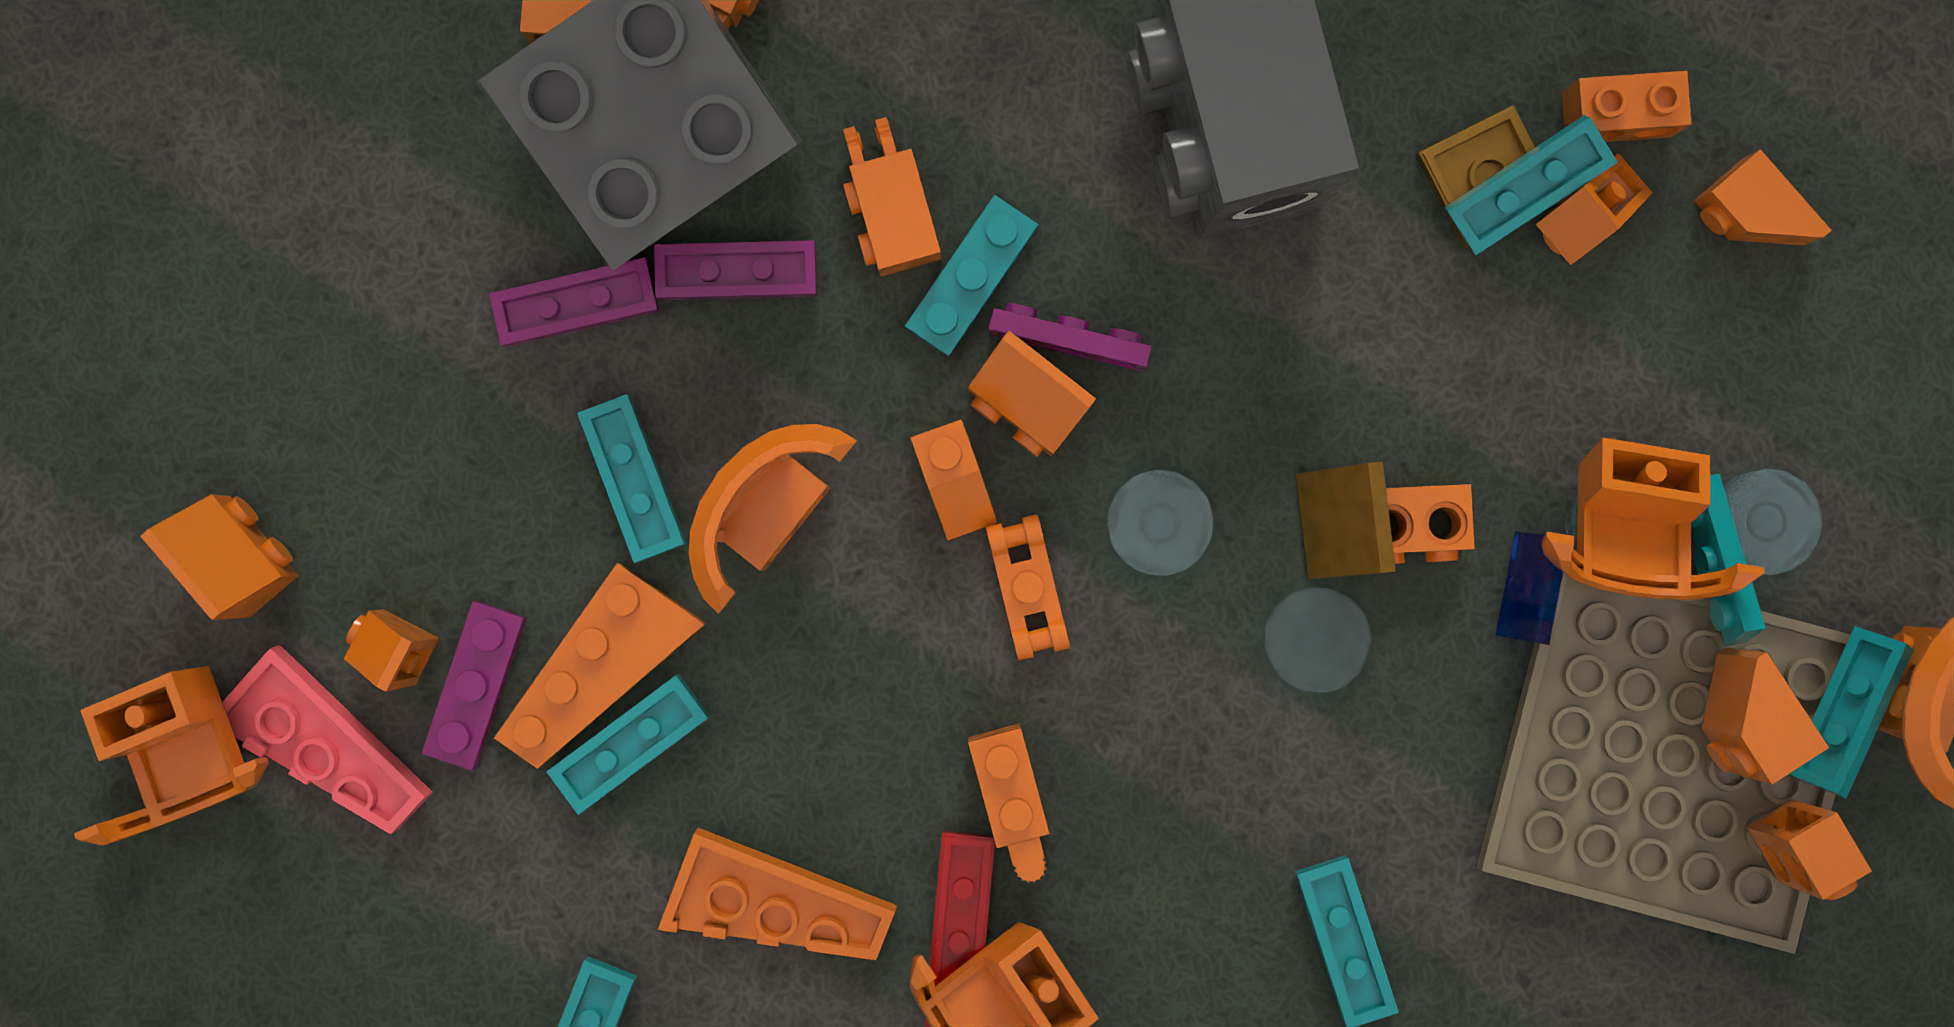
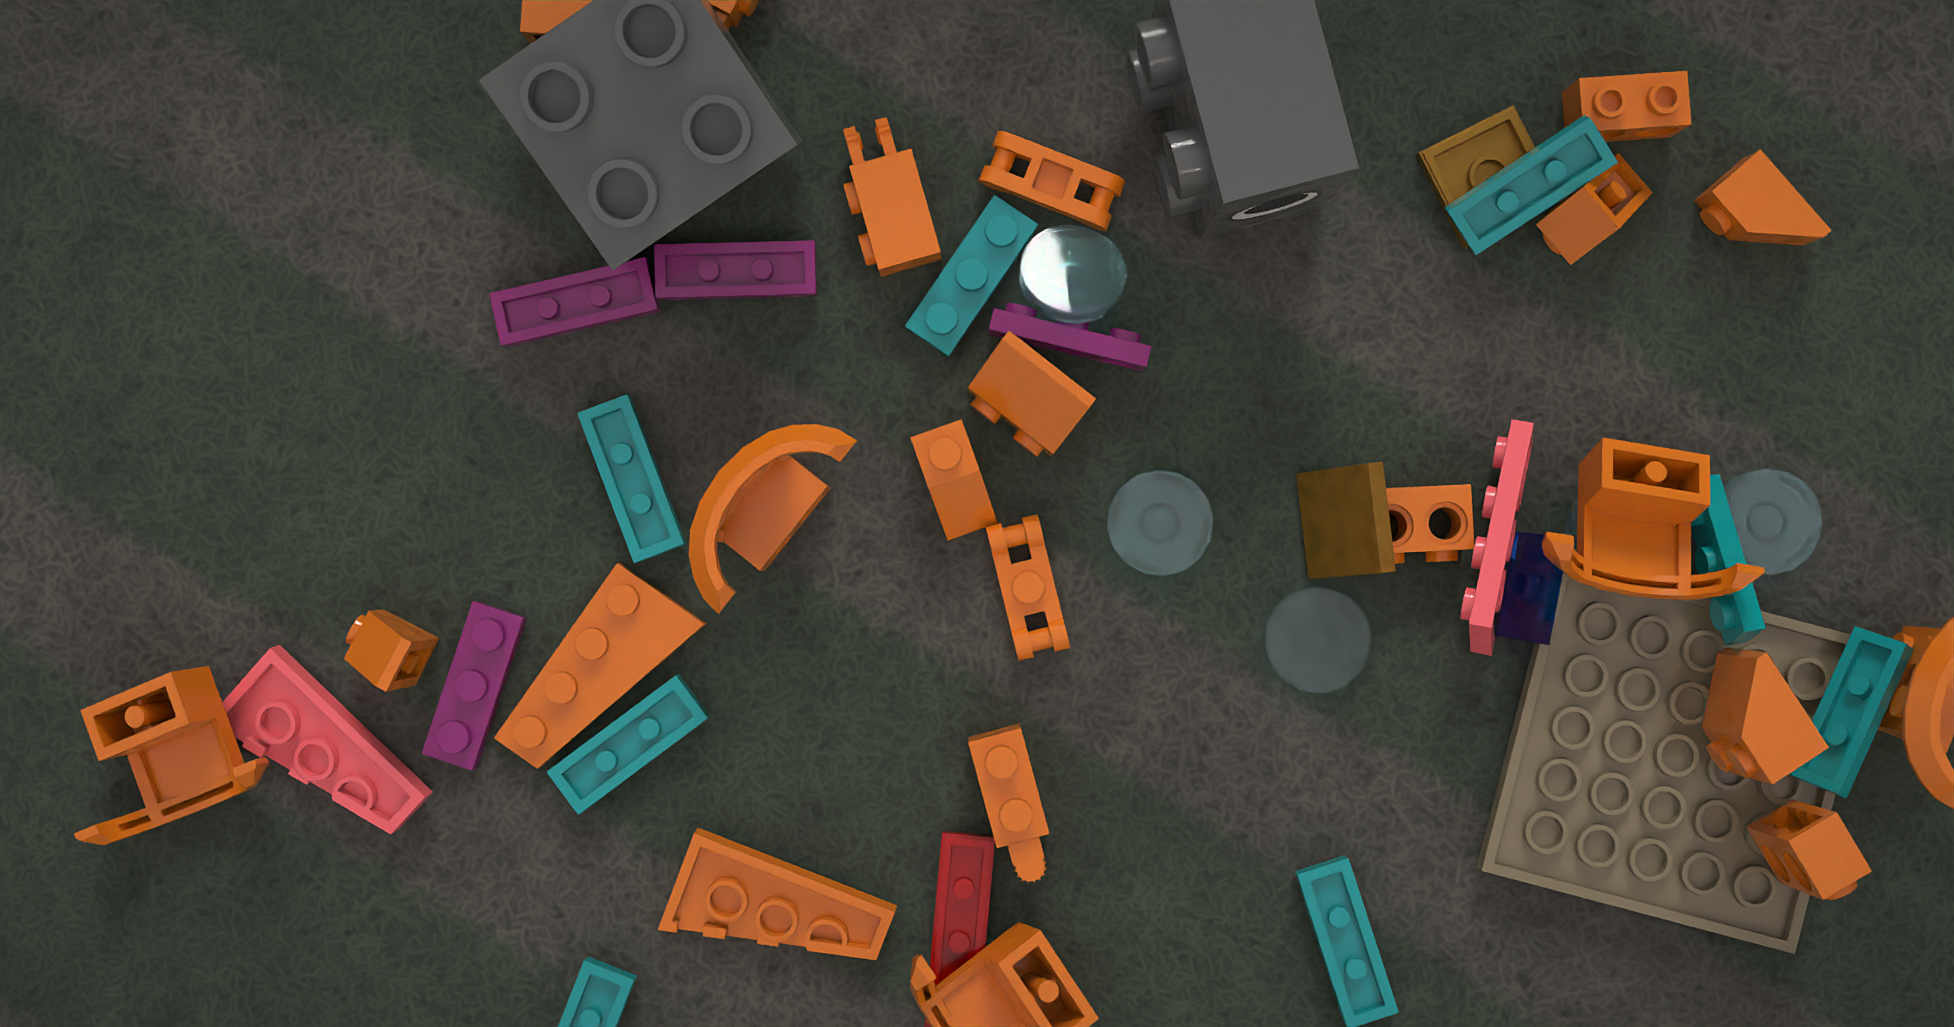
(222, 556): orange slope -> none
(1052, 180): none -> orange plate
(1072, 273): none -> clear light blue tile
(1492, 553): none -> coral wing

